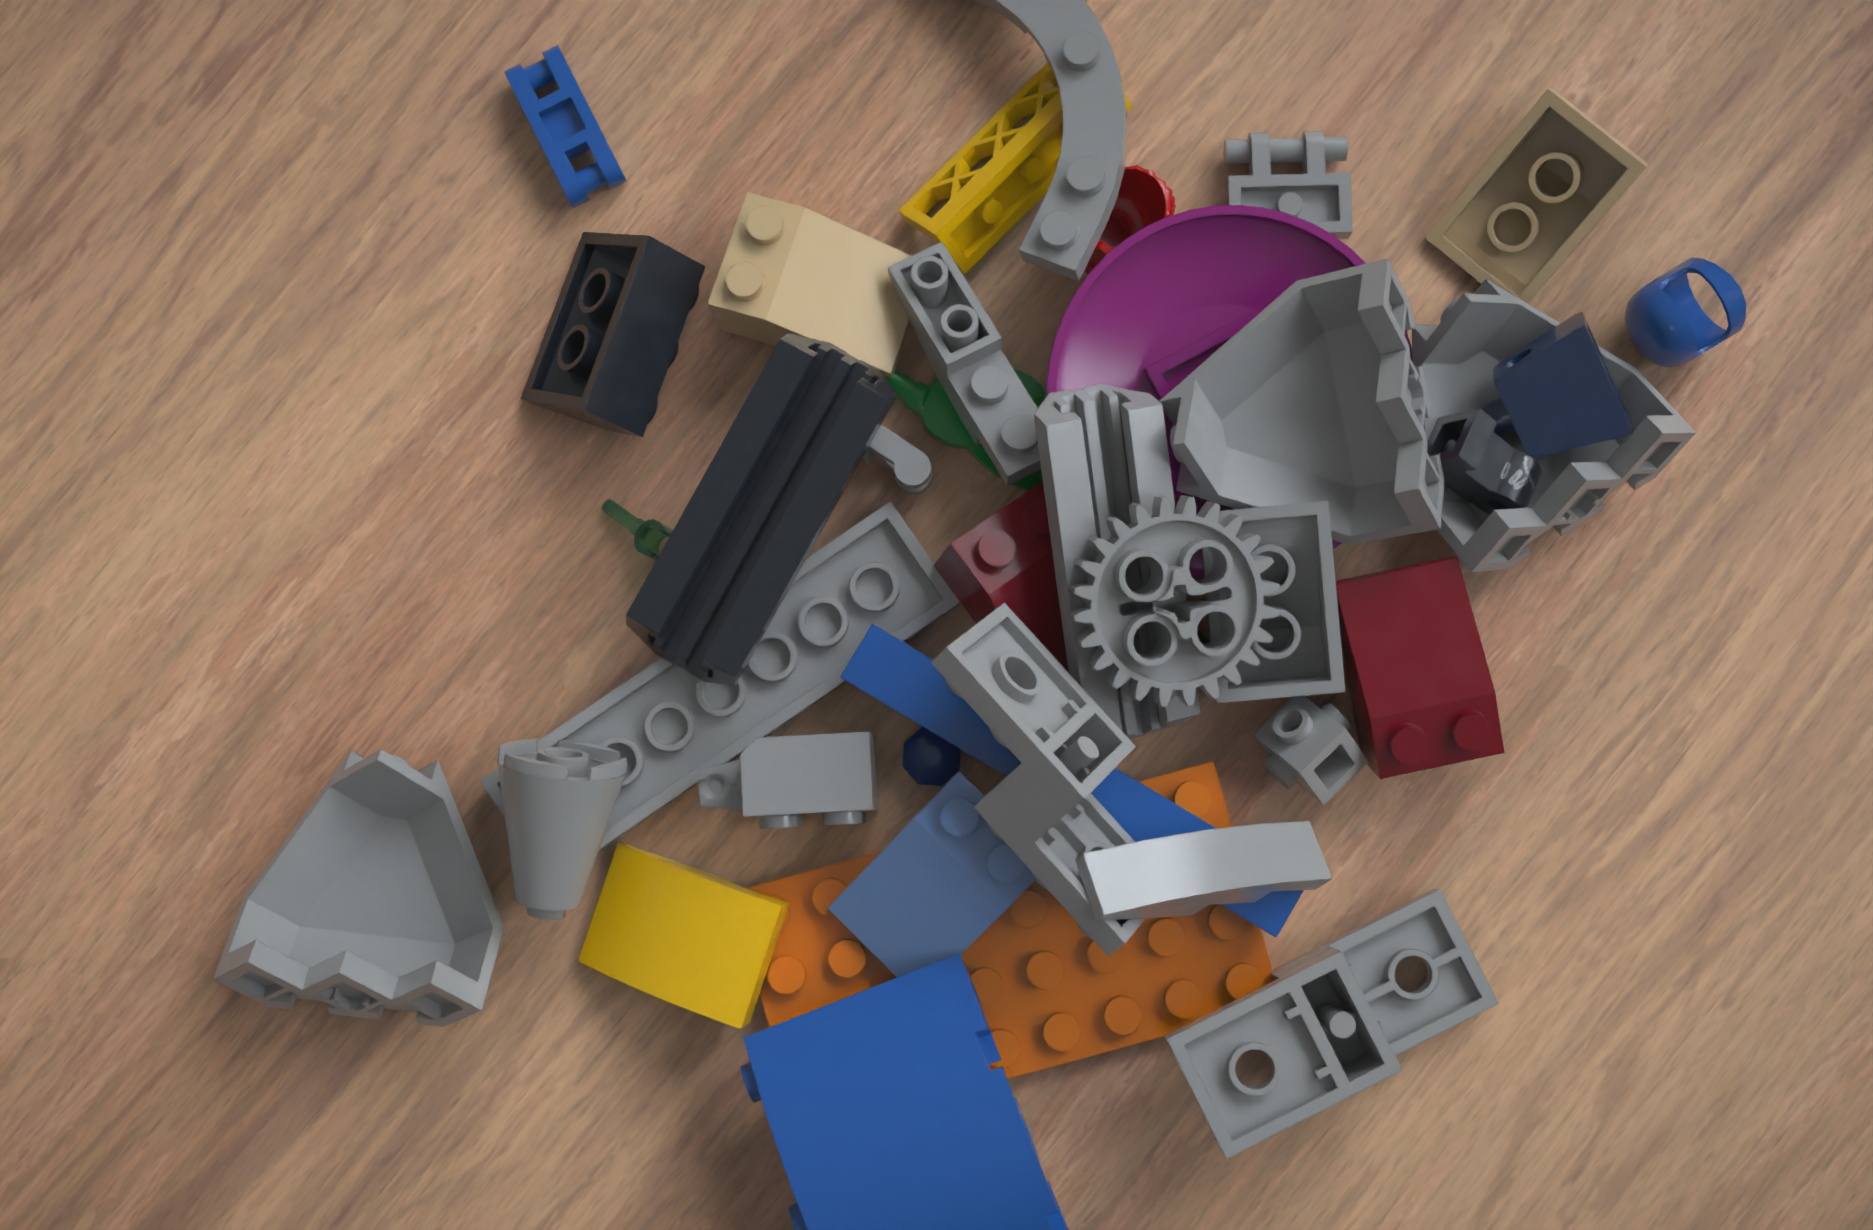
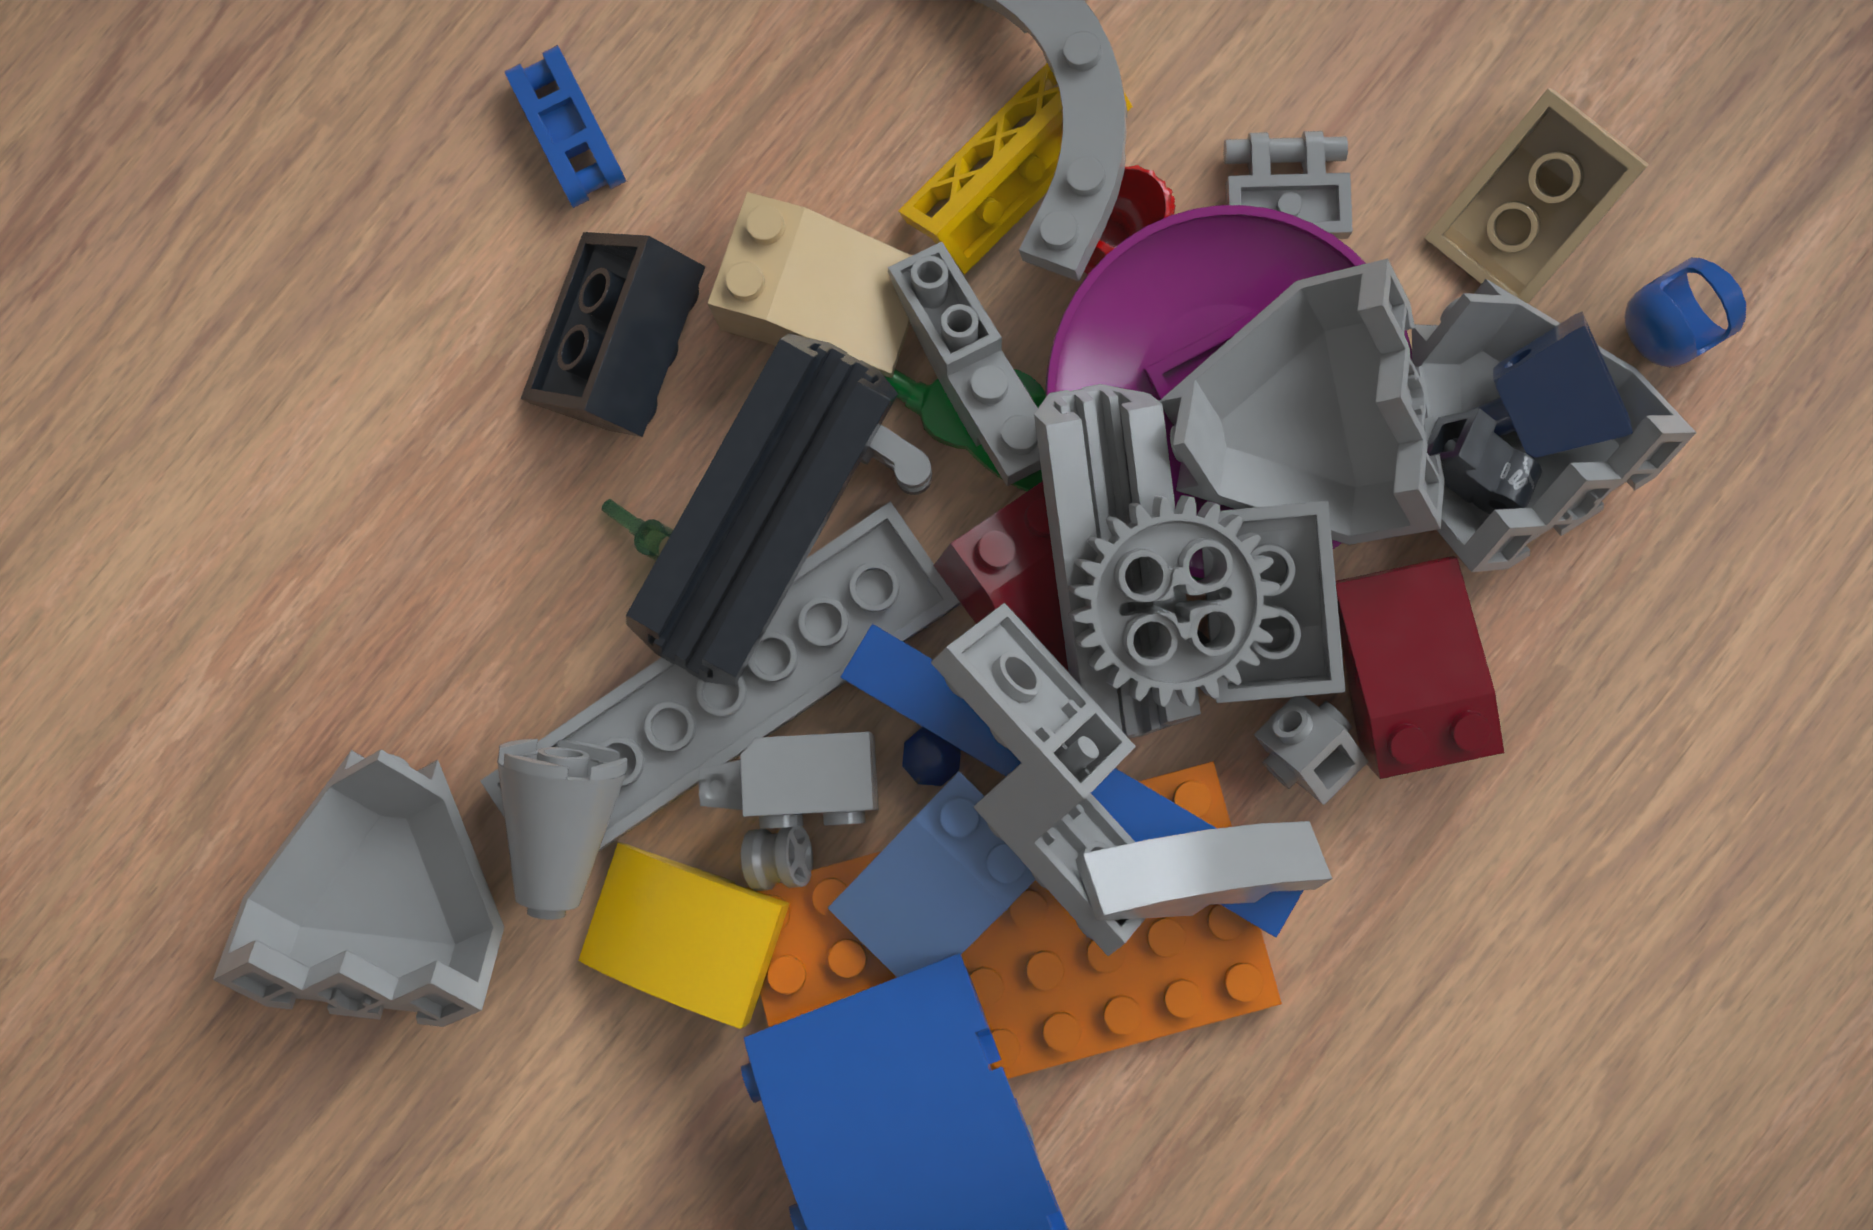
(776, 858): none -> light grey wheel
(1331, 1022): light grey bracket -> none

